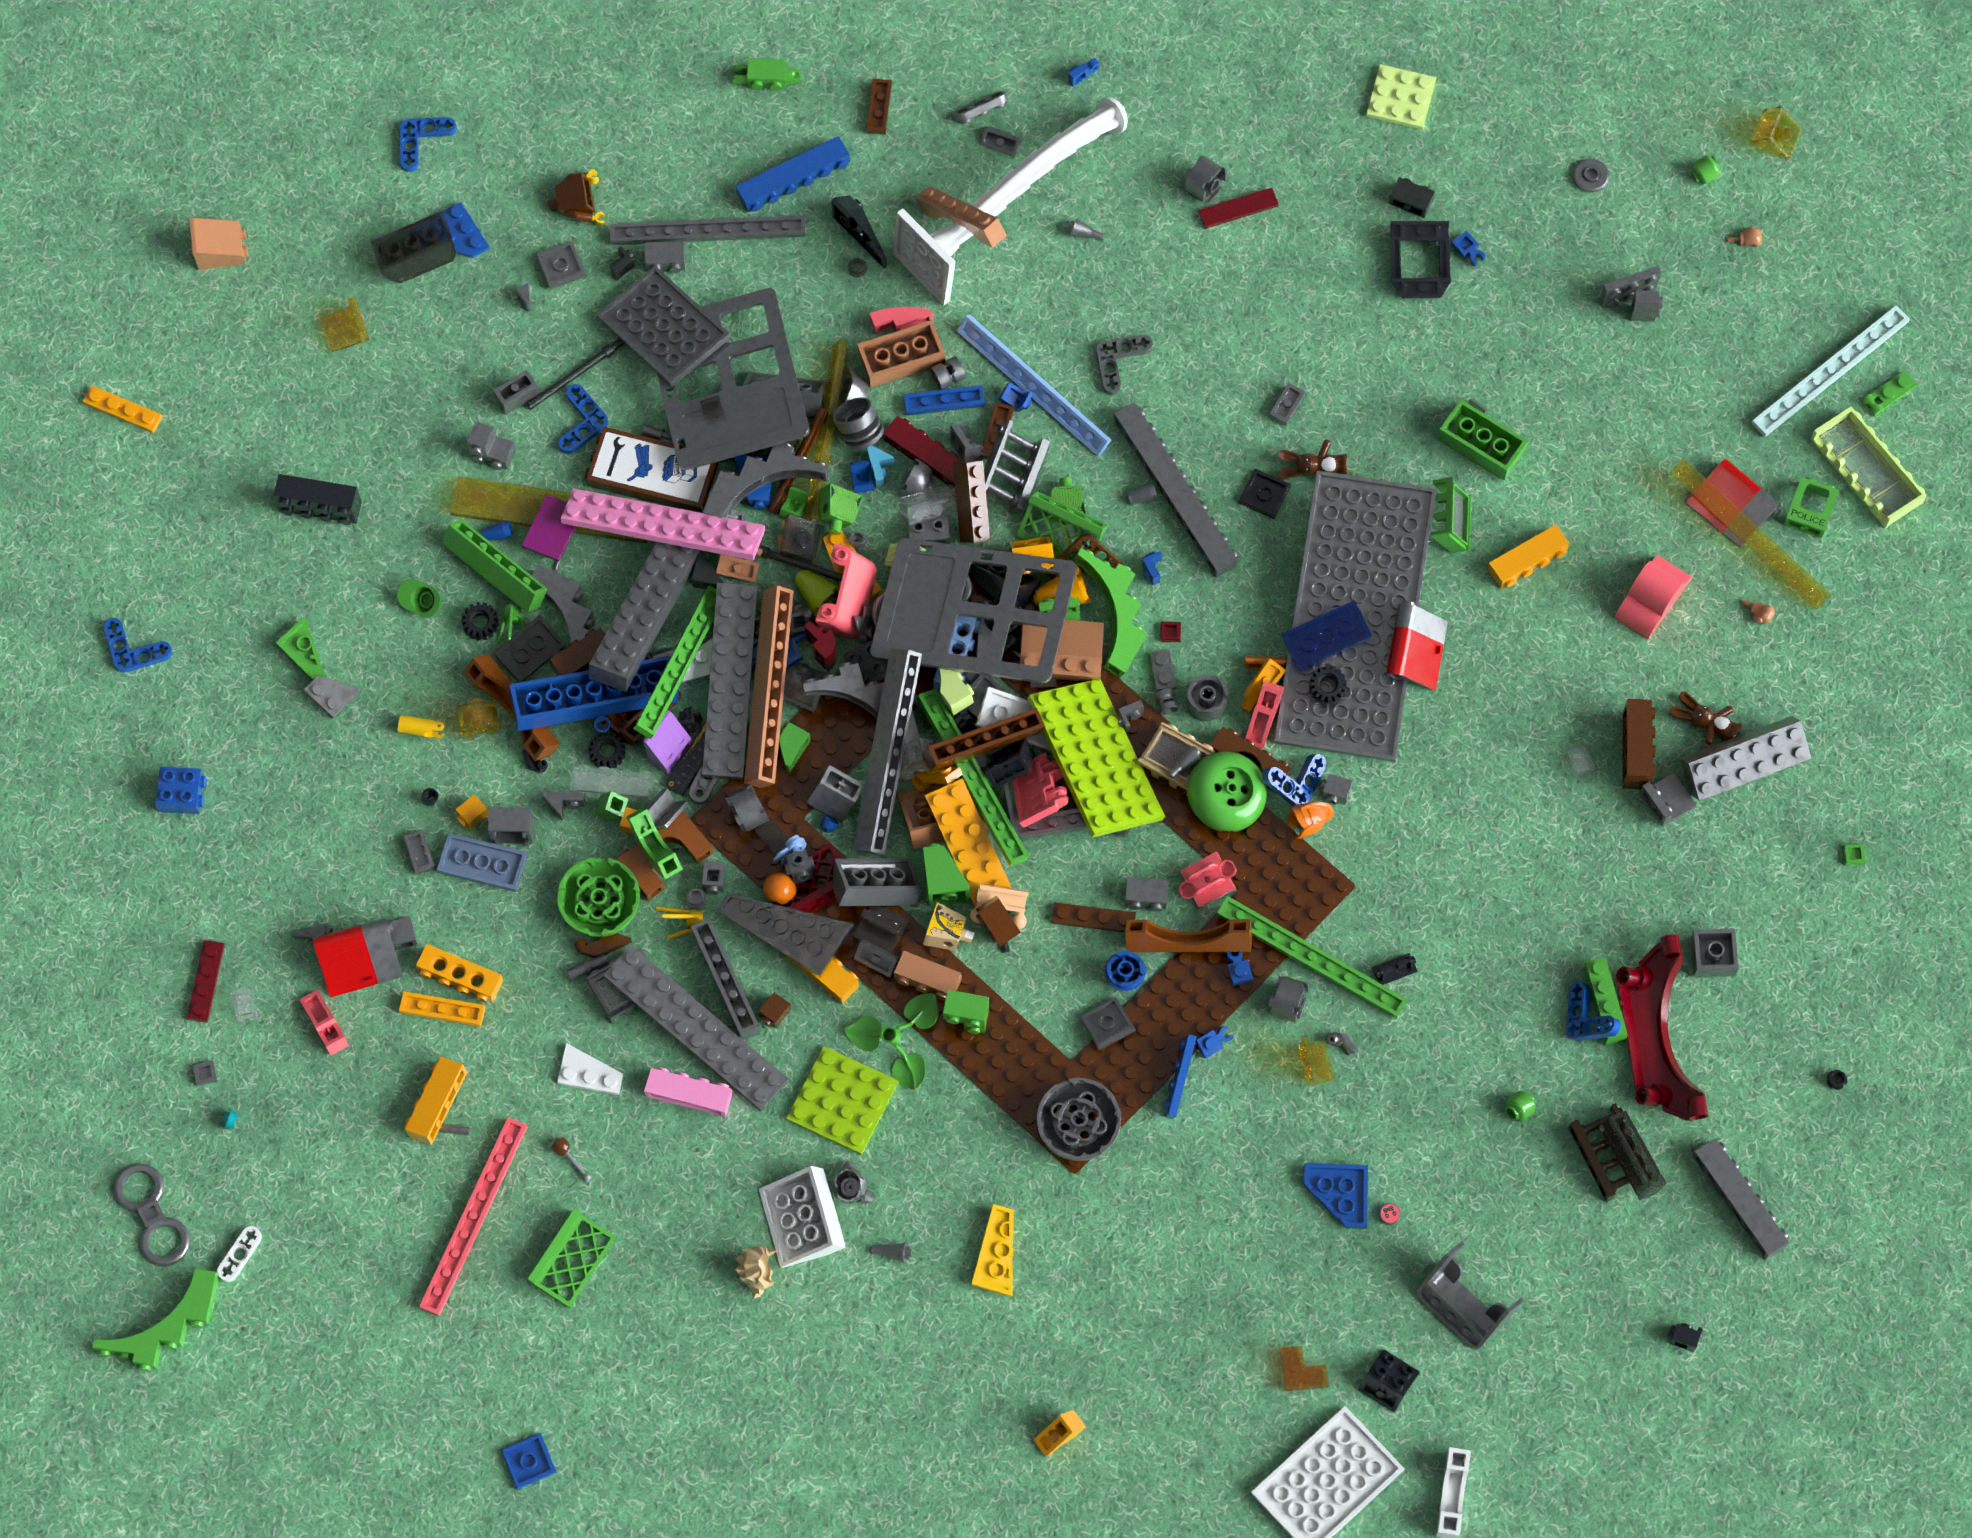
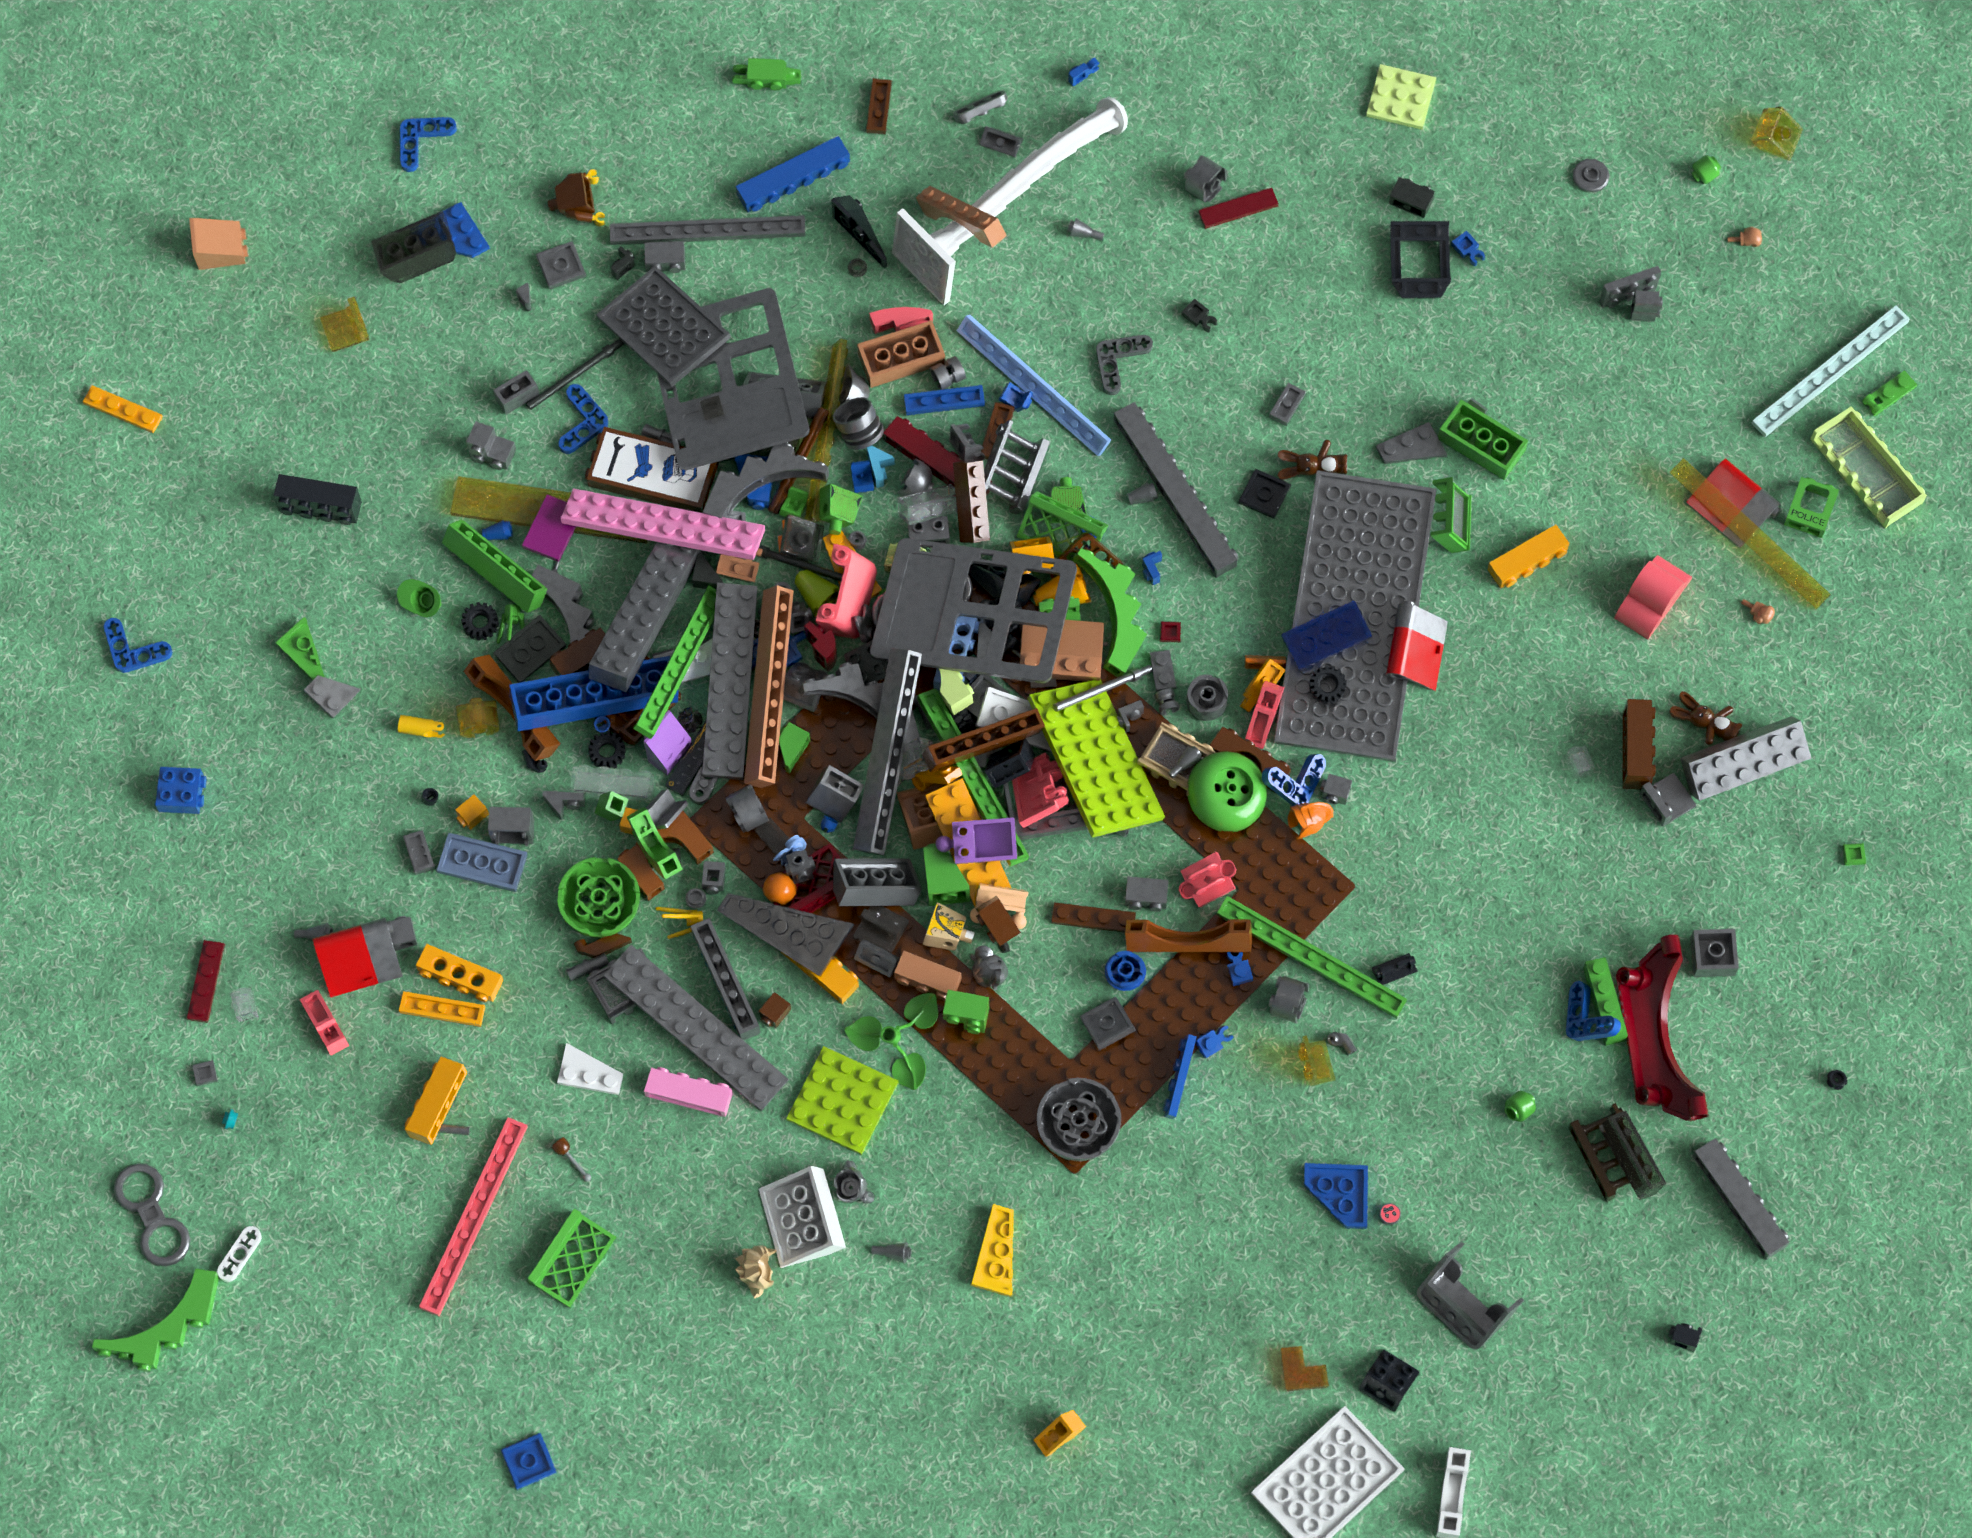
(985, 841): none -> medium lavender slope
(988, 968): none -> flat silver hair
(1133, 675): none -> flat silver bar
(1198, 313): none -> pearl dark grey plate
(1412, 445): none -> flat silver wing

